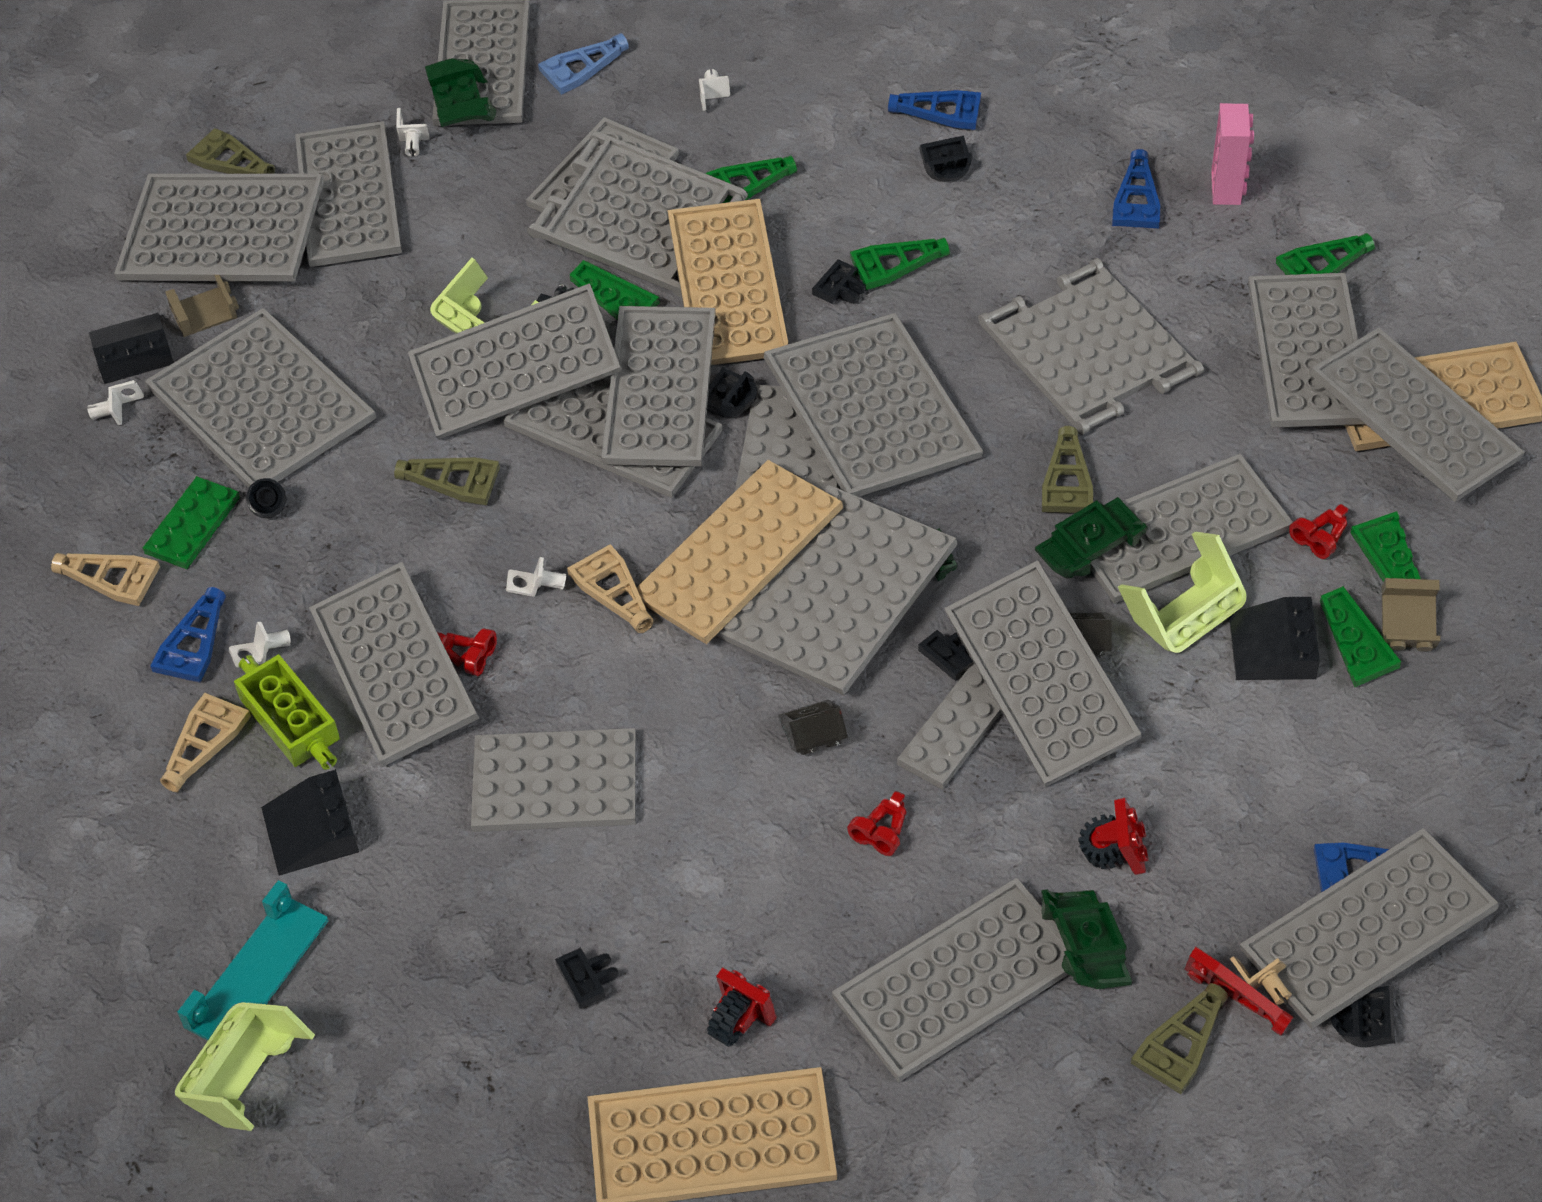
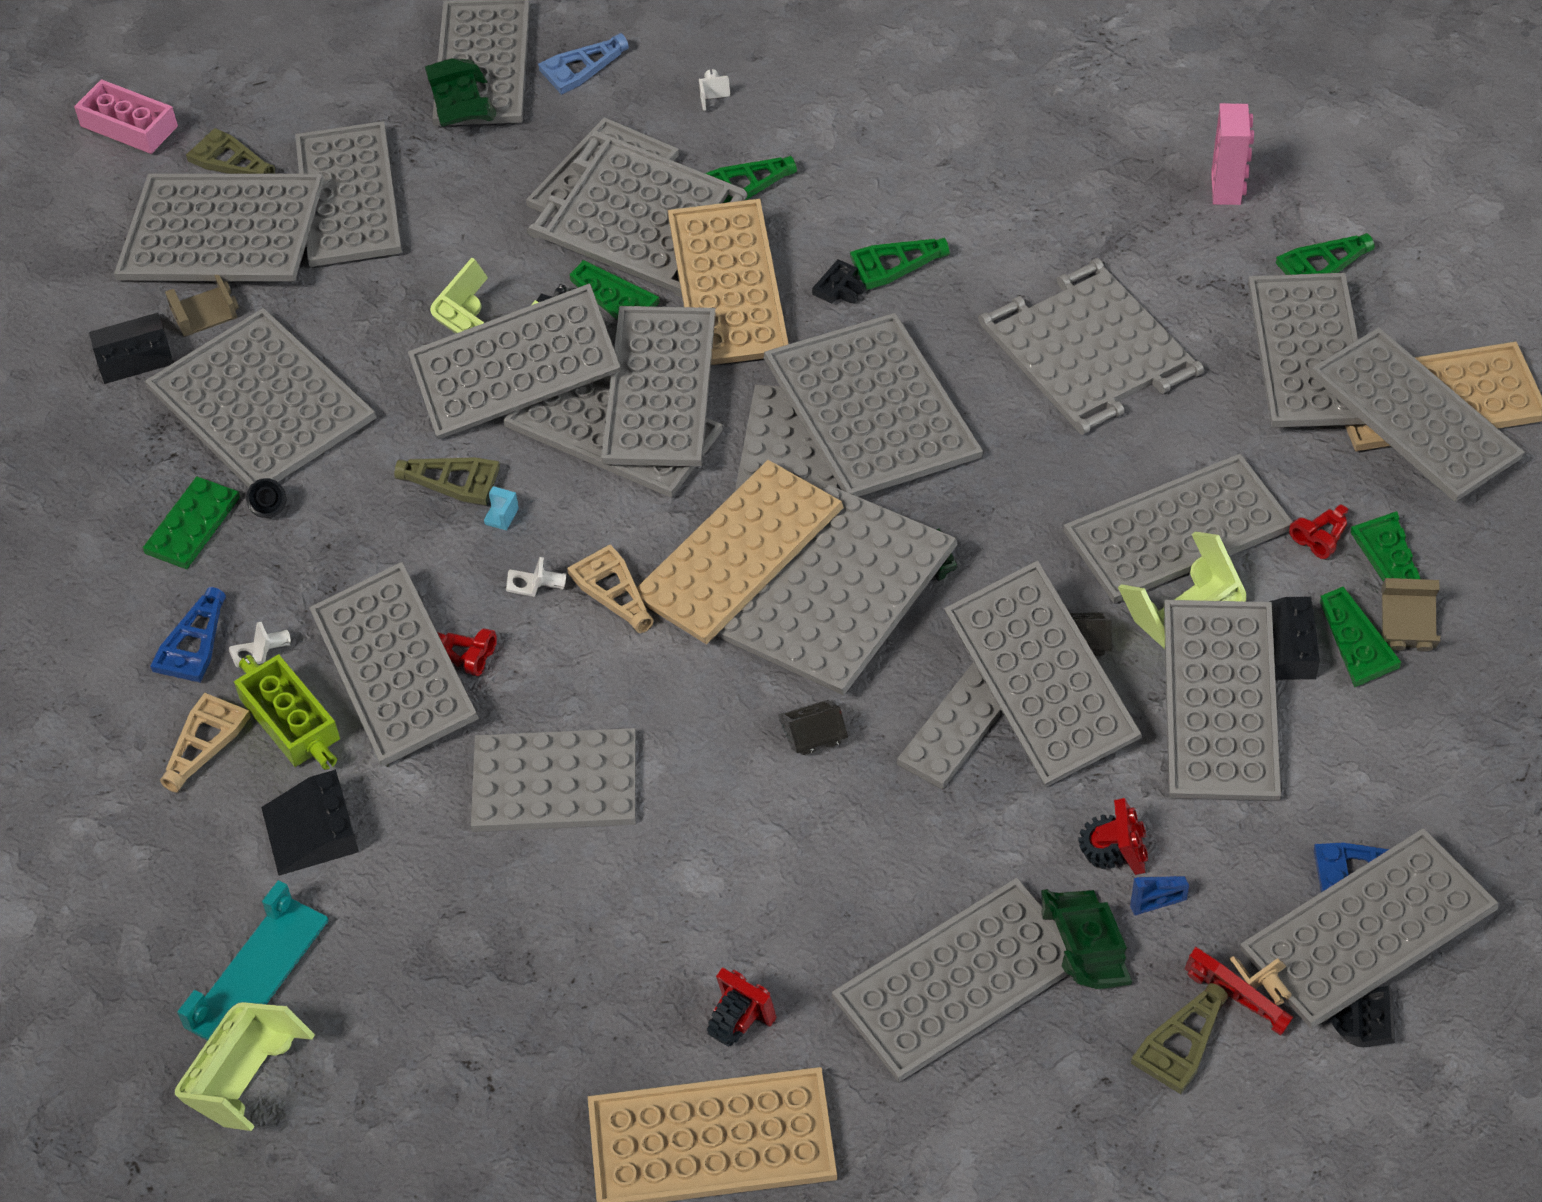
(113, 405): white bracket -> none
(126, 116): none -> bright pink brick
(132, 586): tan plate -> none
(411, 134): white bracket -> none
(503, 508): none -> medium azure panel
(580, 975): black hinge -> none
(731, 393): black slope -> none
(882, 838): red piece -> none
(946, 158): black slope -> none
(946, 654): black hinge -> none
(966, 107): blue plate -> none
(1067, 498): olive plate -> none
(1089, 536): dark green piece -> none
(1137, 214): blue plate -> none
(1157, 892): none -> blue wing
(1221, 700): none -> light grey plate

